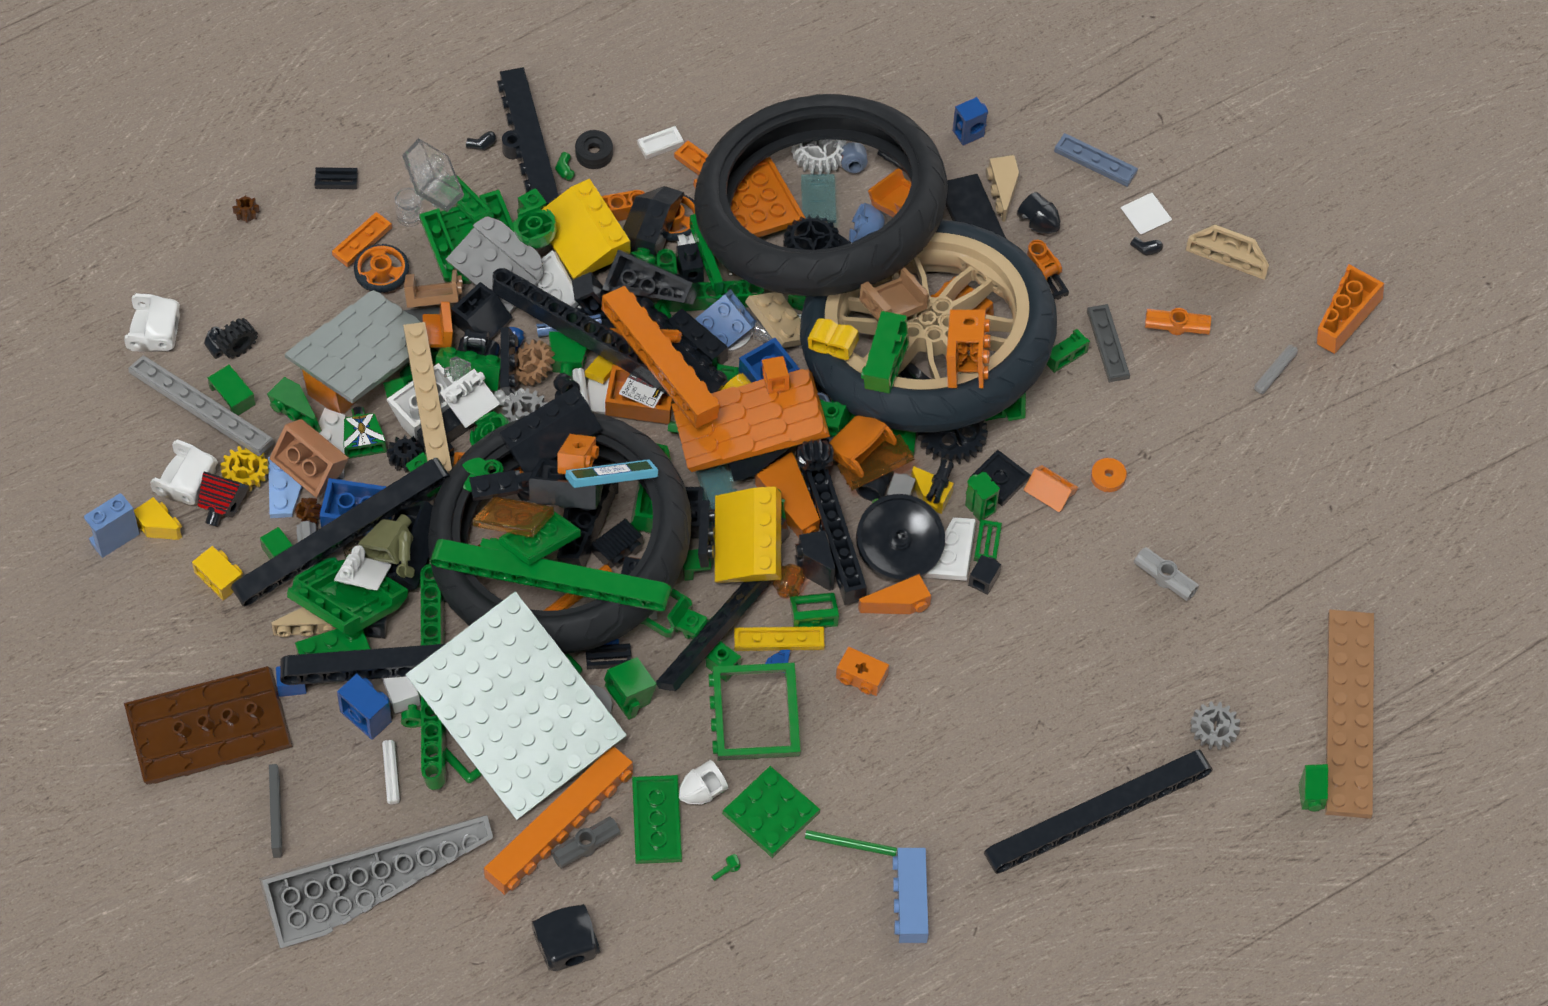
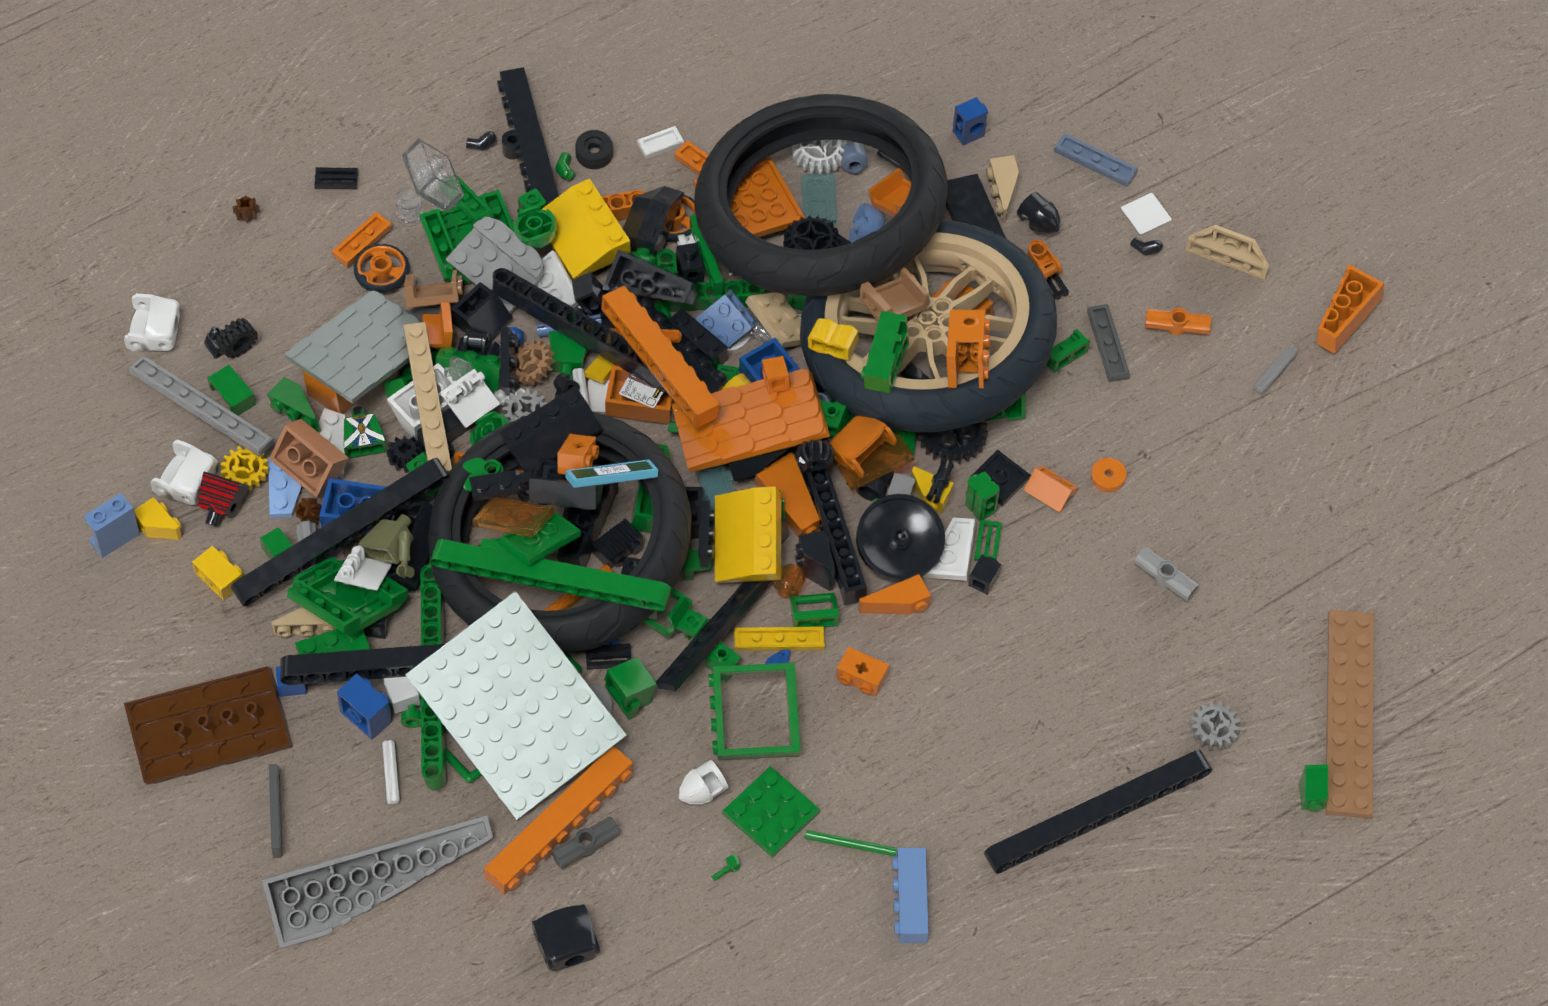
(656, 819): green tile -> none

